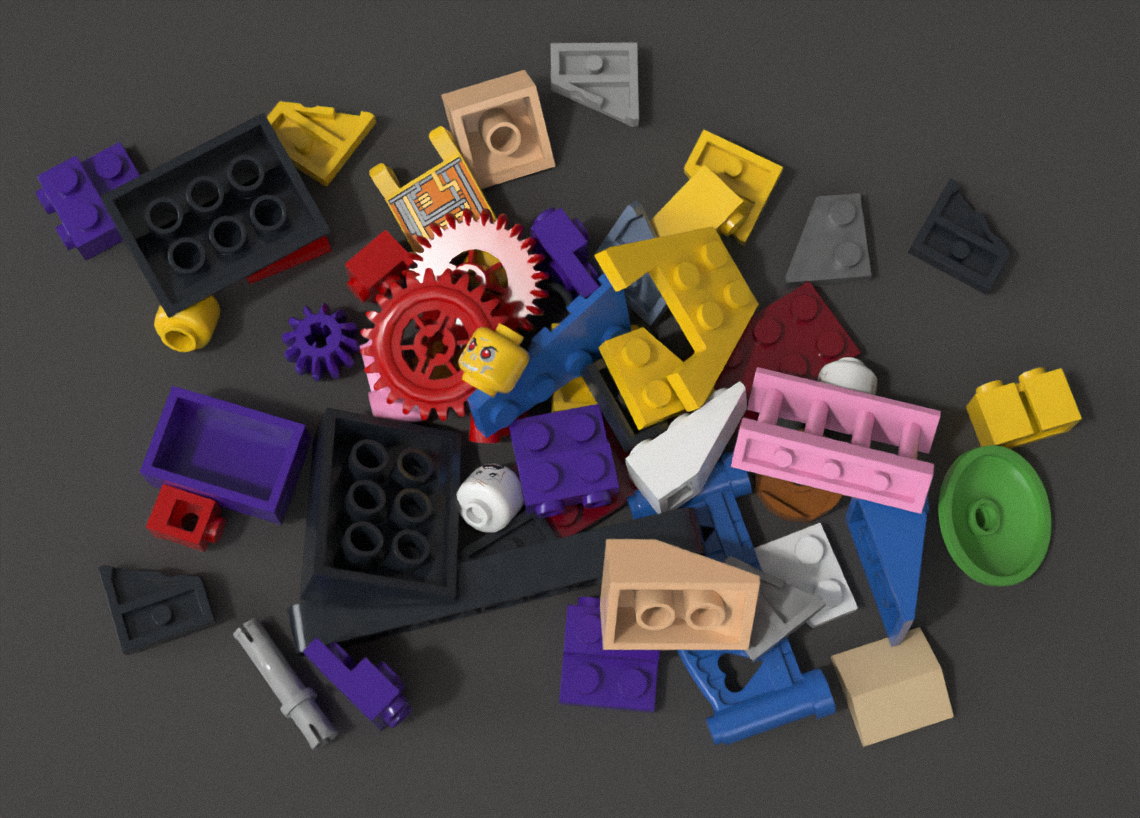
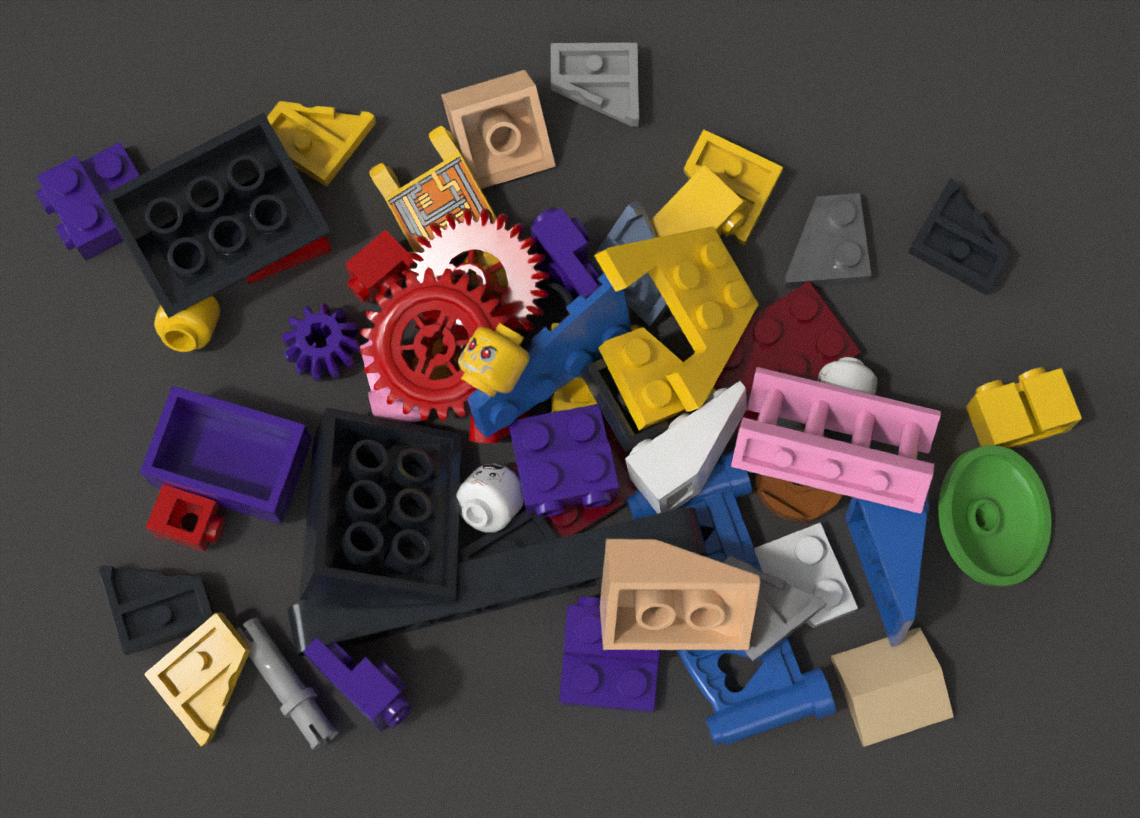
(201, 675): none -> yellow wing

